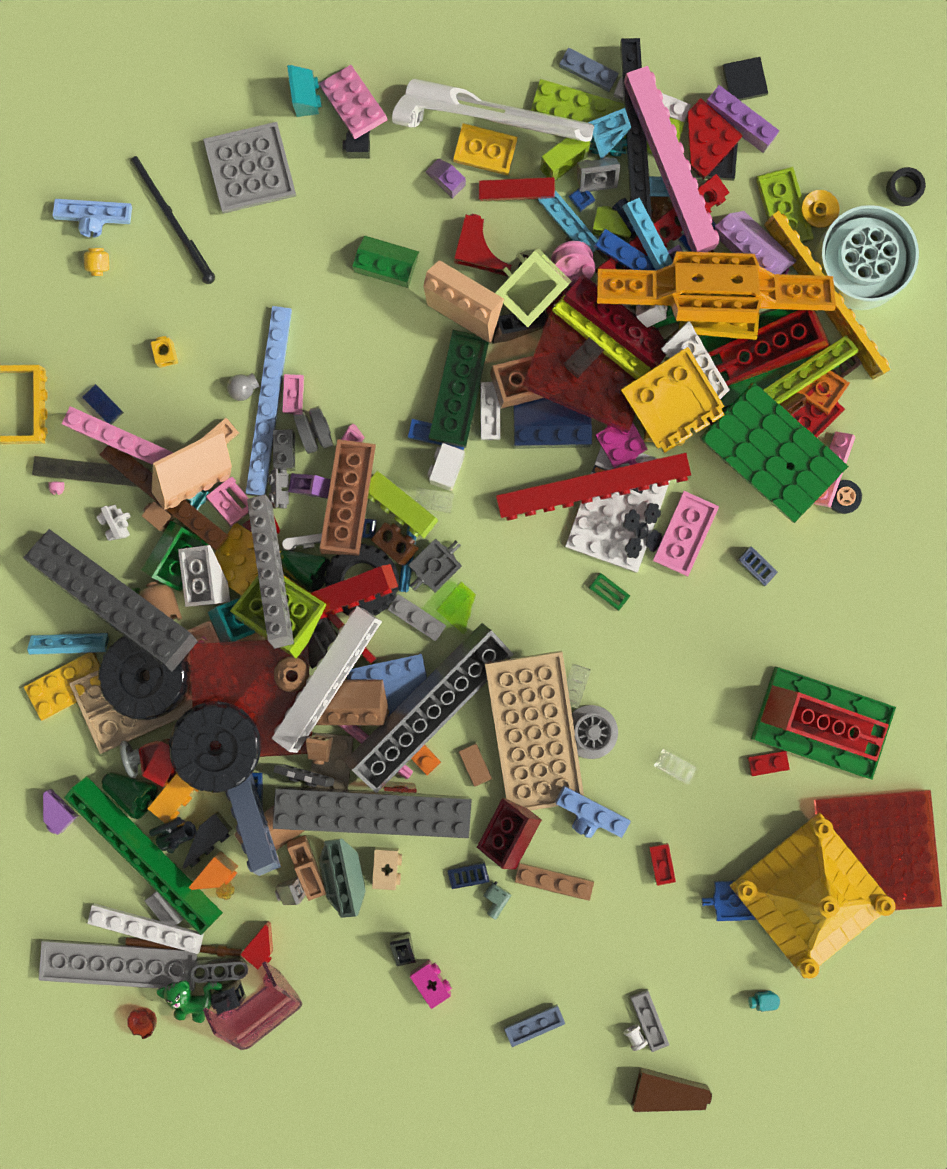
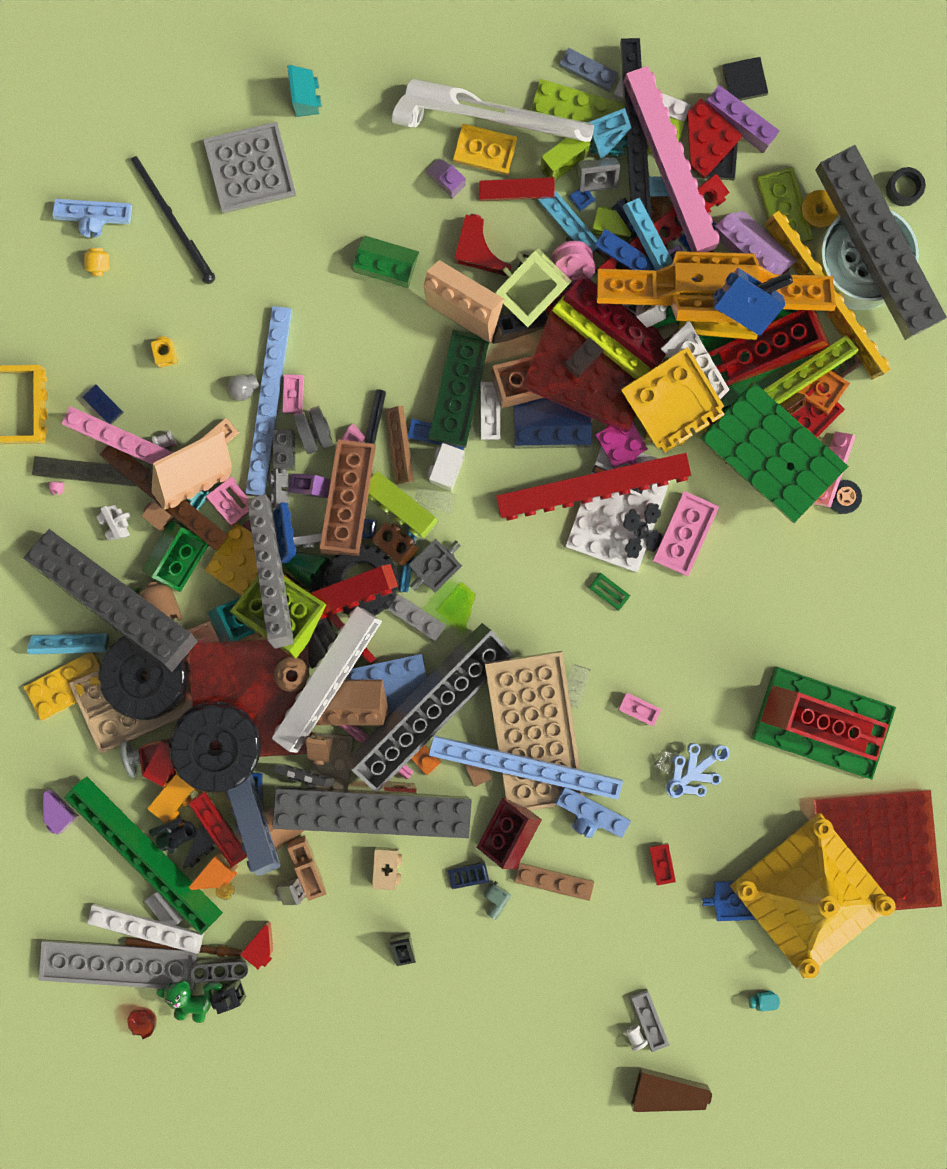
(129, 793): dark green cone -> none
(165, 440): none -> white bush
(202, 577): white slope -> none
(218, 829): none -> red tile
(259, 1014): clear pink windscreen -> none
(284, 532): none -> blue plate
(342, 877): sand green wedge -> none
(353, 101): bright pink plate -> none
(357, 148): black slope -> none
(375, 416): none -> black axle
(399, 445): none -> medium nougat plate
(432, 994): dark pink brick -> none
(525, 767): none -> light blue plate
(534, 1025): sand blue plate -> none
(594, 731): light grey piece -> none
(639, 709): none -> bright pink plate
(694, 772): none -> light blue plant
(742, 561): dark blue slope -> none
(750, 300): none -> blue piece
(768, 763): red plate -> none
(880, 242): none -> dark grey brick

